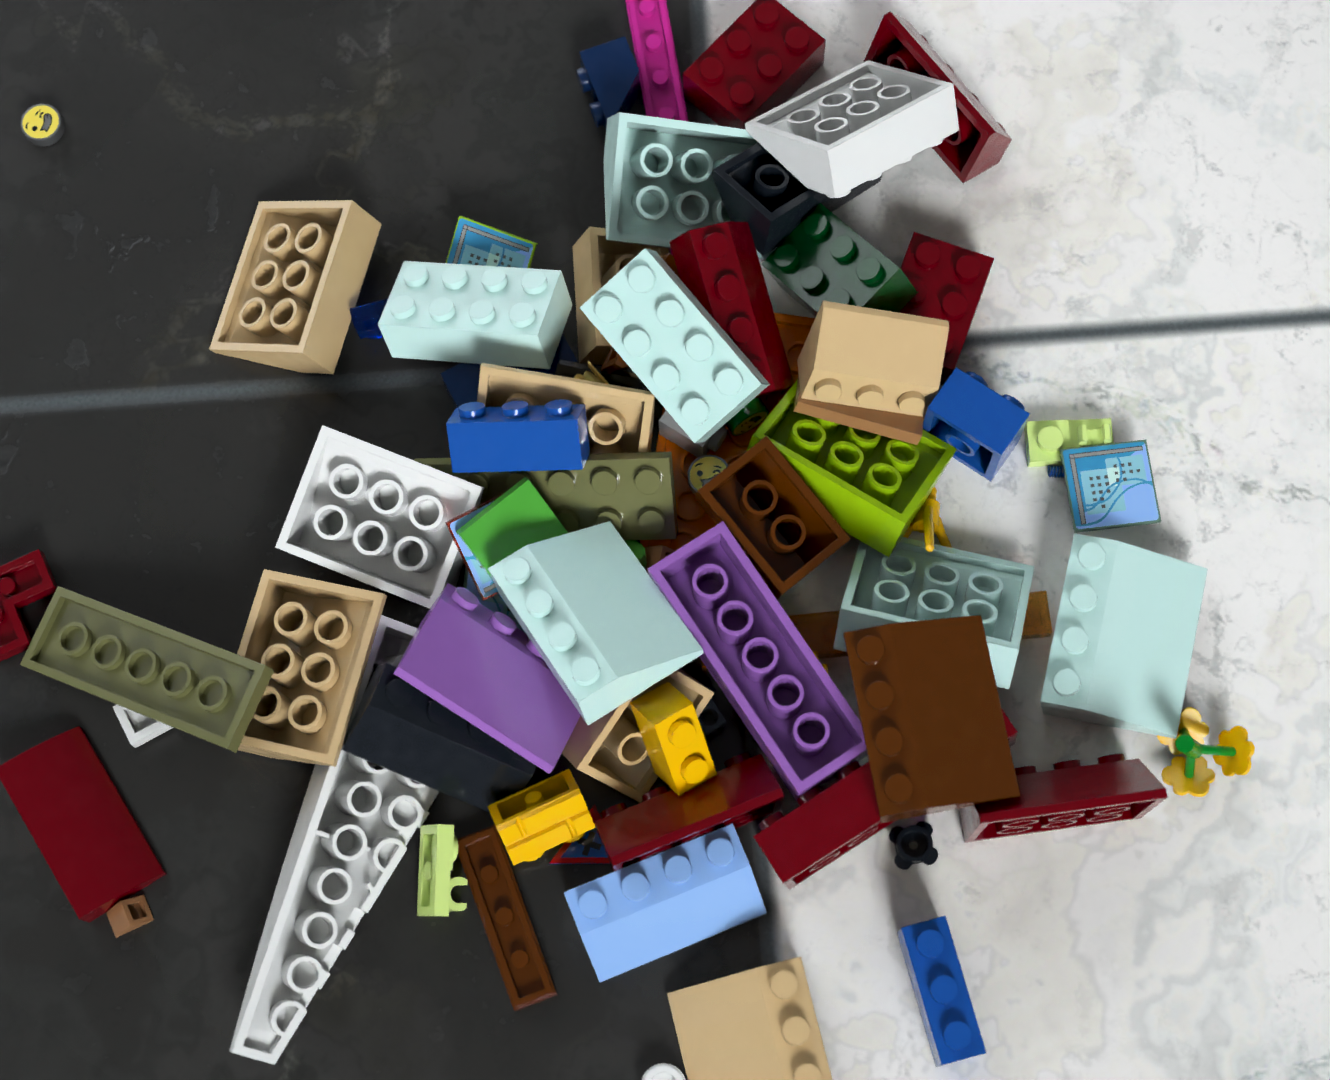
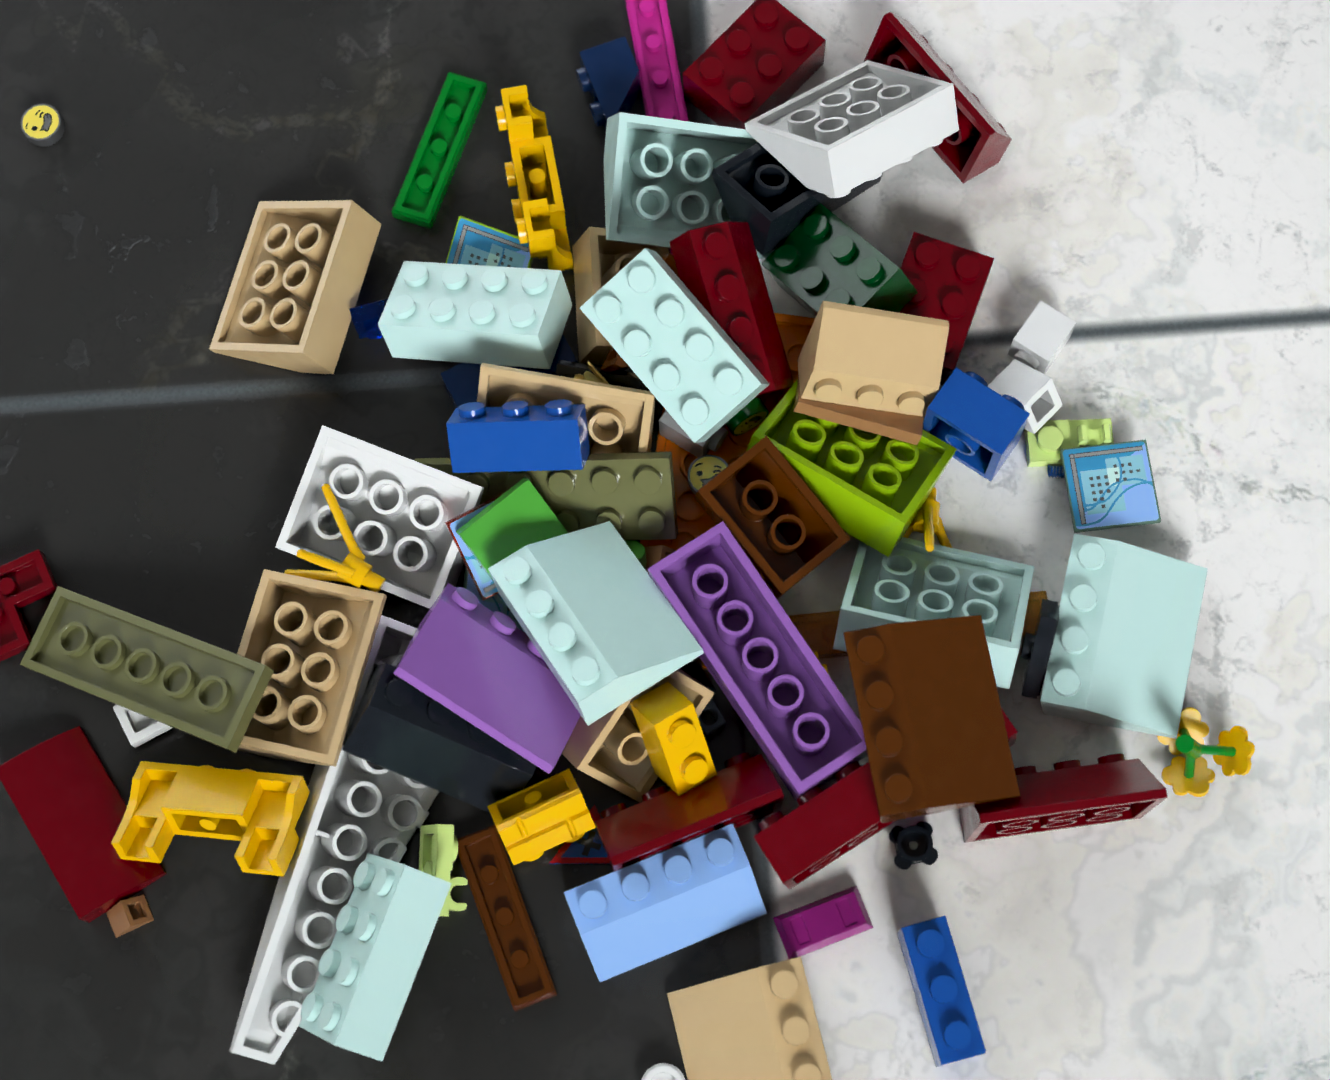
(215, 804): none -> yellow bracket
(353, 568): none -> yellow plant
(374, 956): none -> light aqua brick
(439, 150): none -> green tile
(533, 170): none -> yellow bracket
(822, 922): none -> magenta tile
(1032, 389): none -> white brick
(1038, 647): none -> black plate
(1041, 337): none -> white brick

